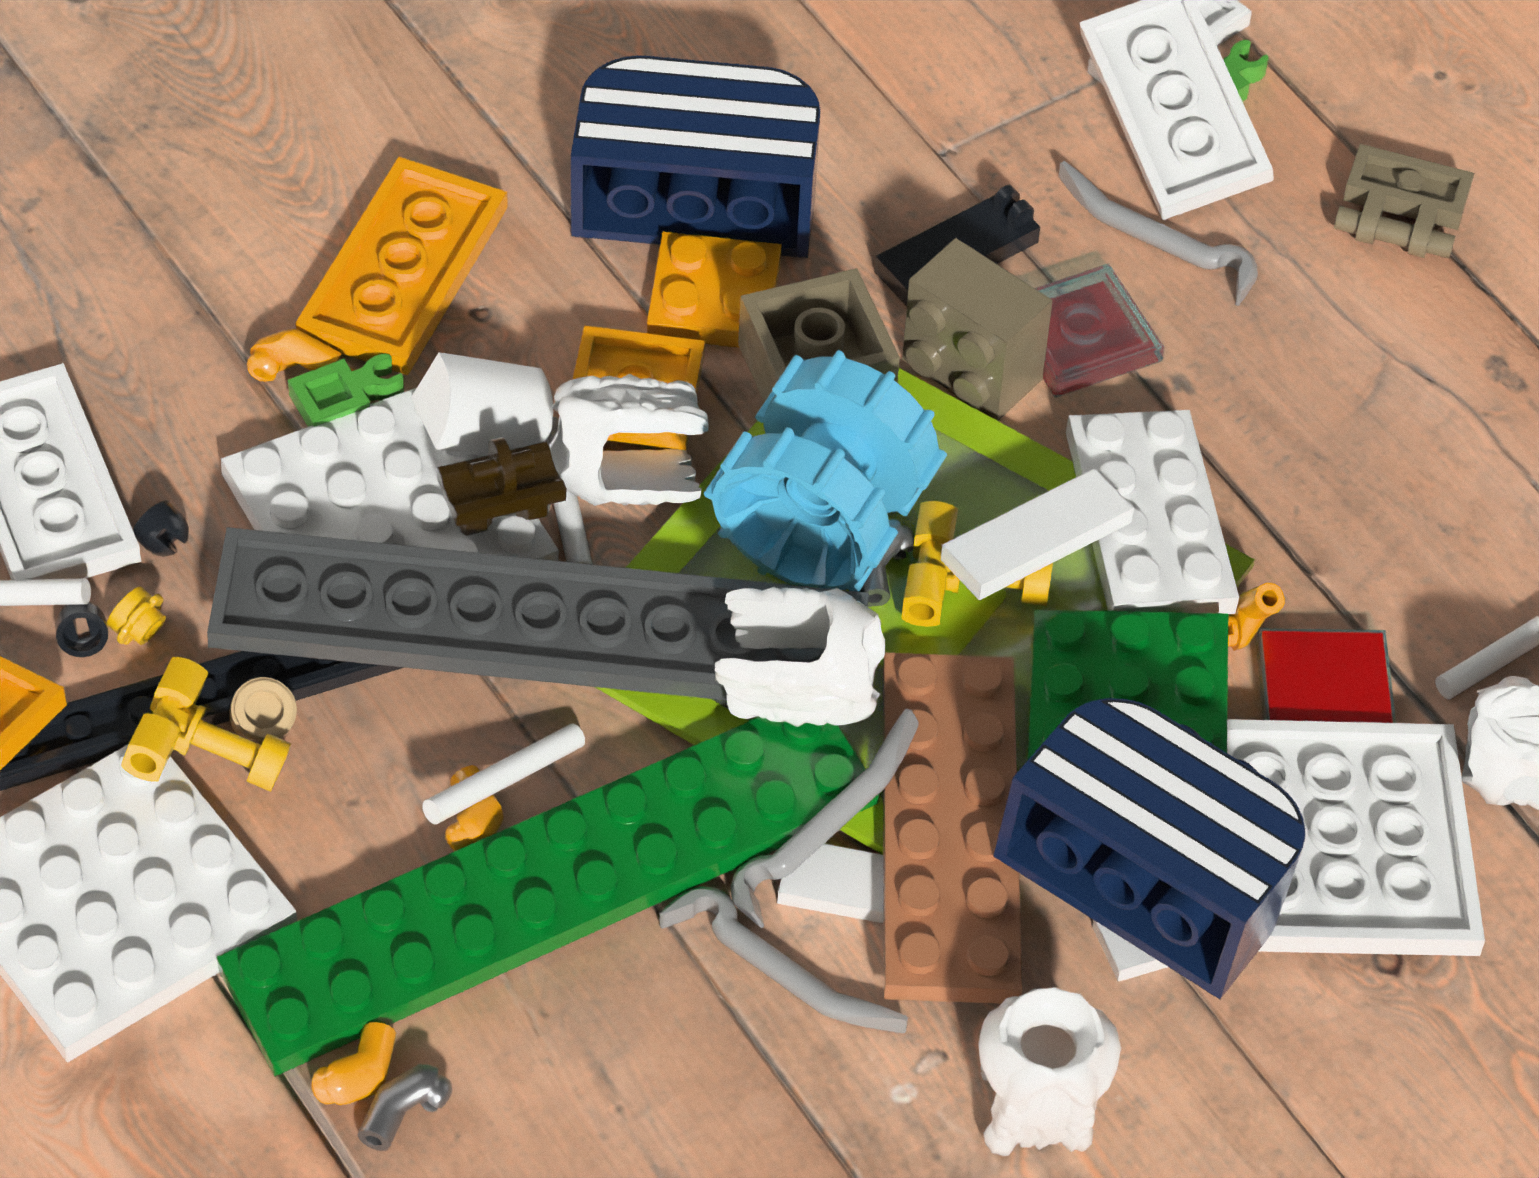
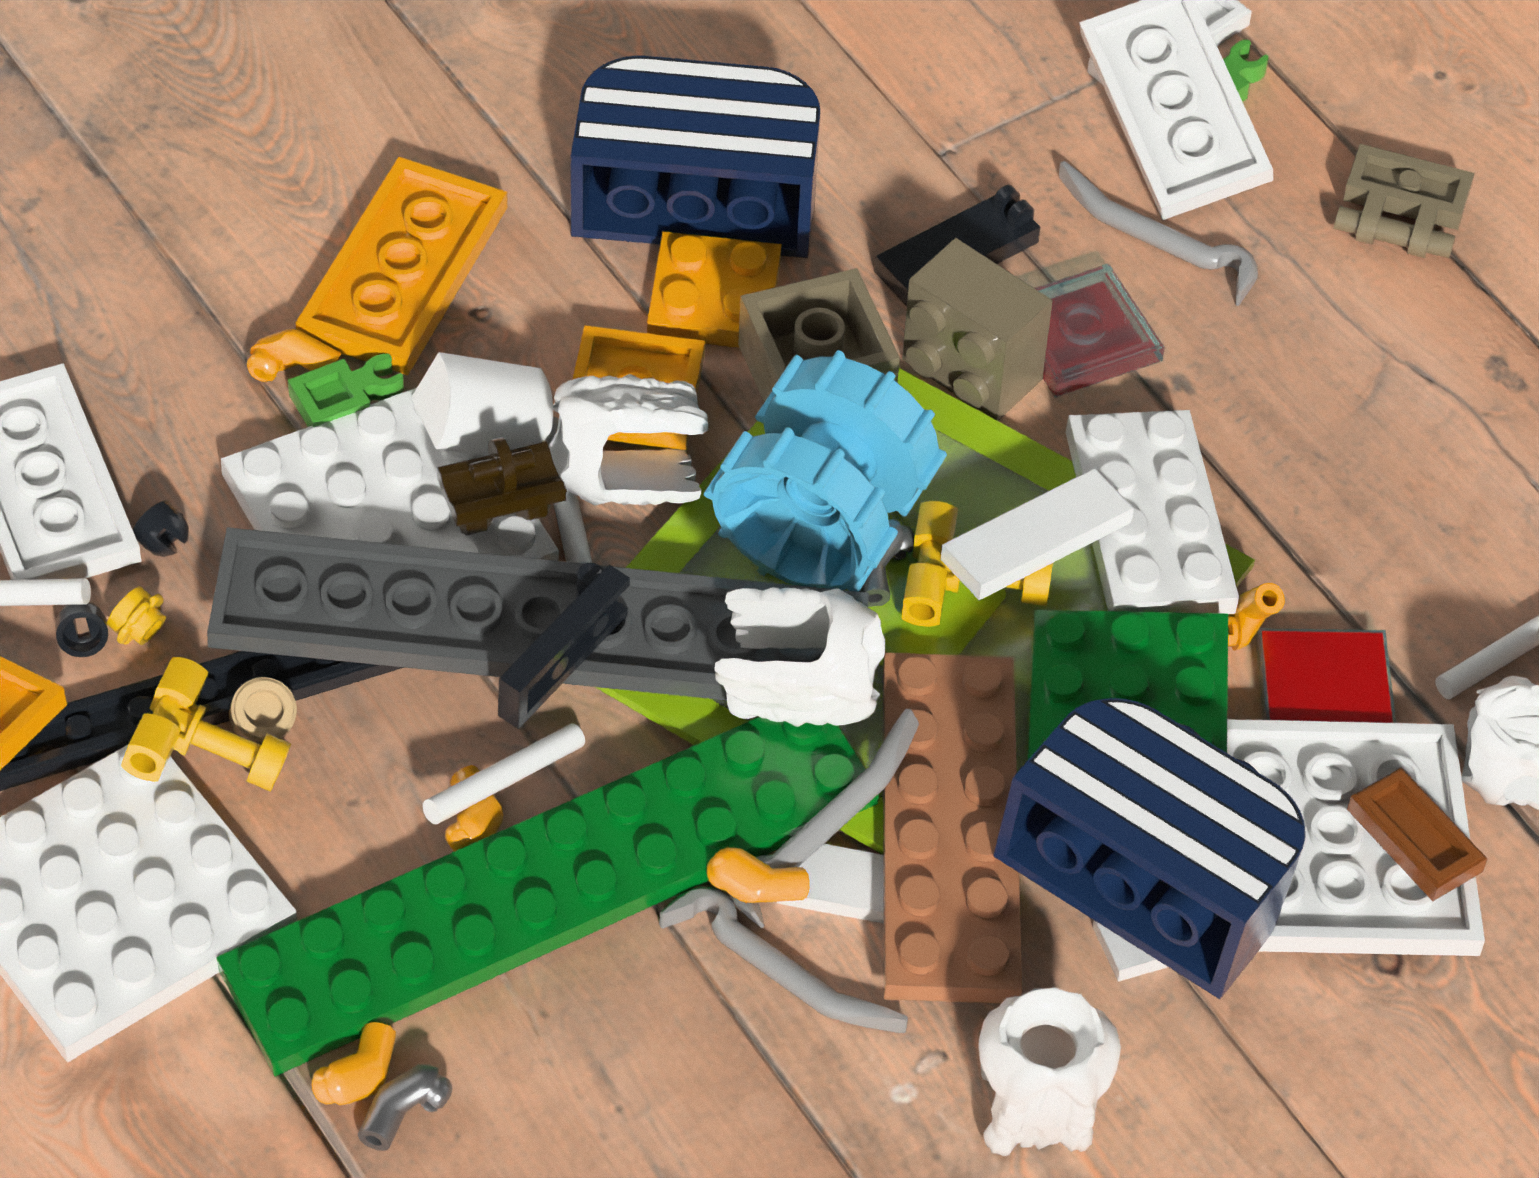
(563, 643): none -> black hinge
(755, 881): none -> light orange arm
(1417, 834): none -> dark orange tile

